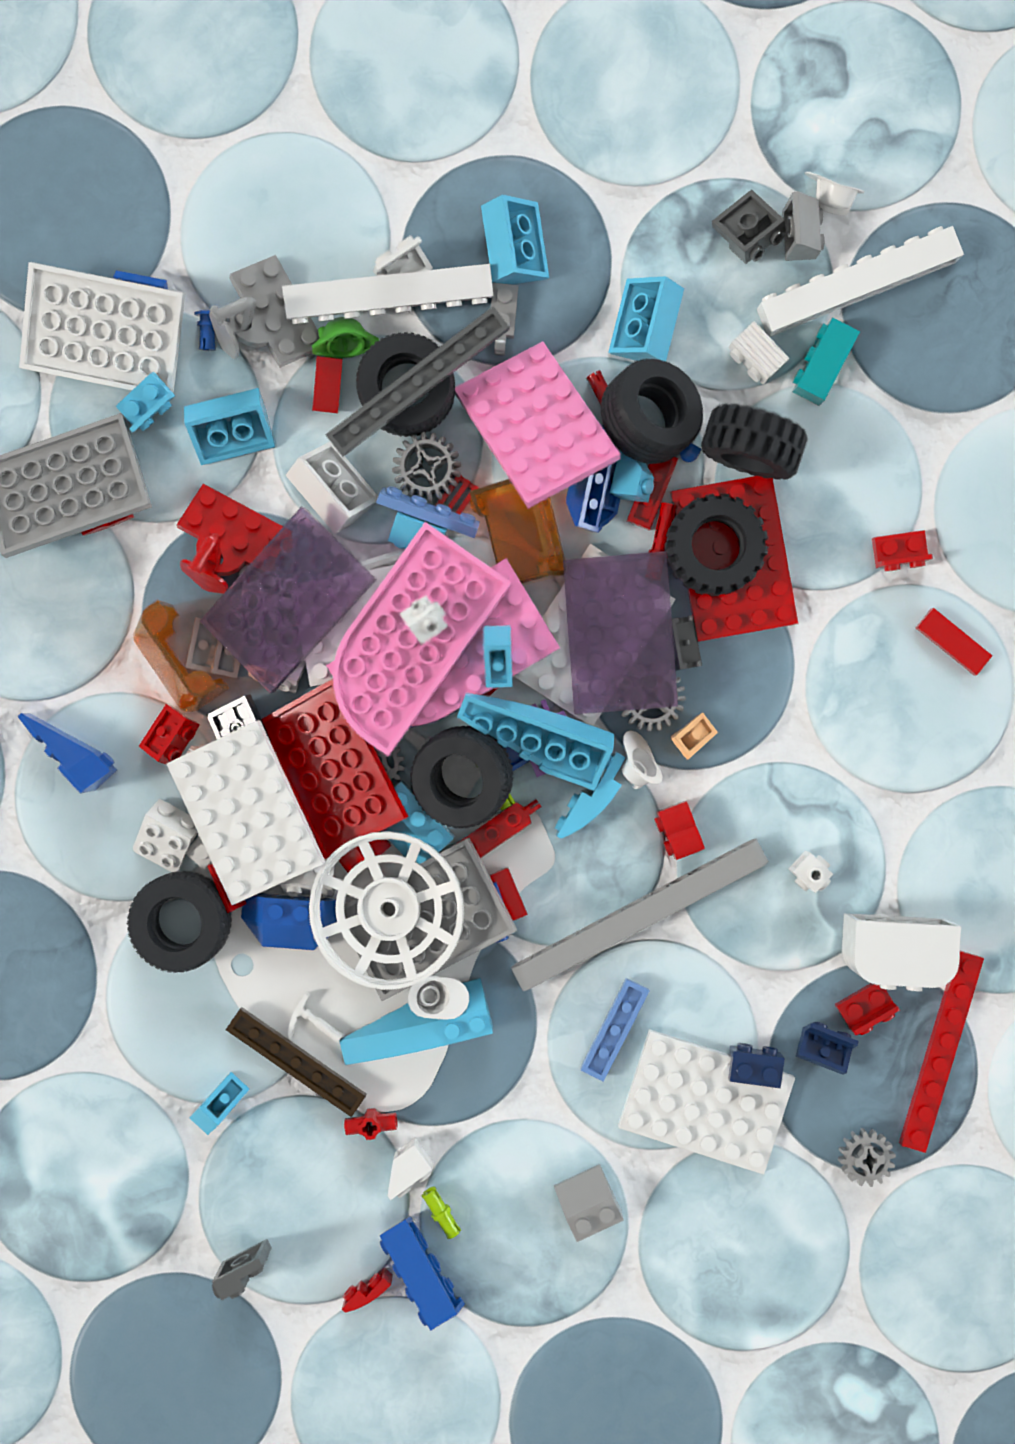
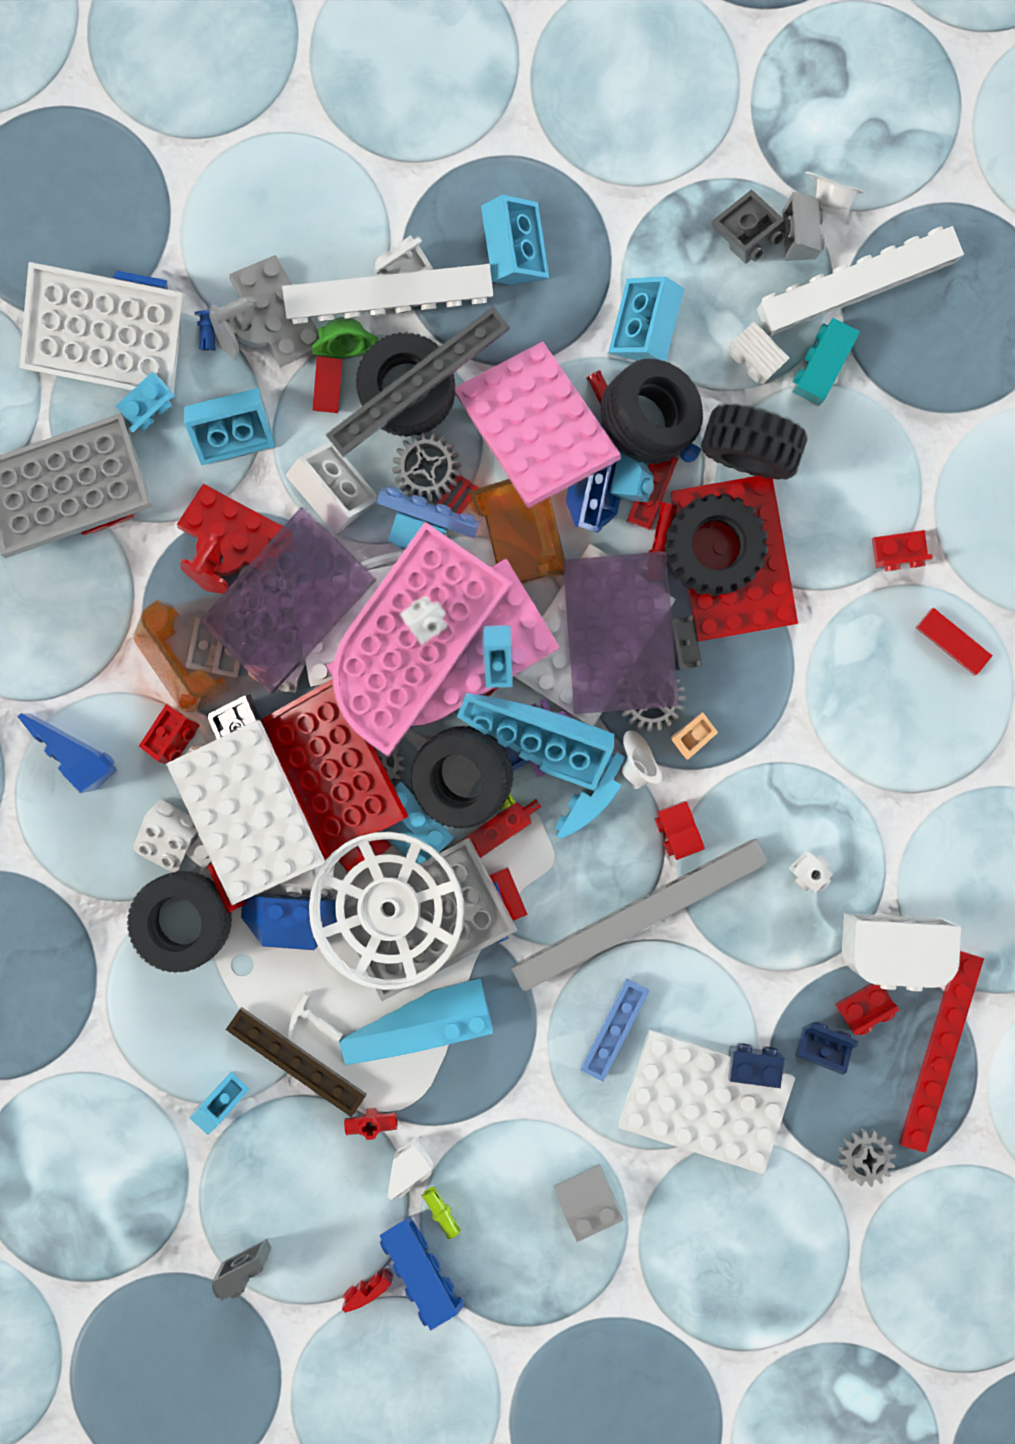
(438, 998): white piece -> none
(505, 302): light grey plate -> none

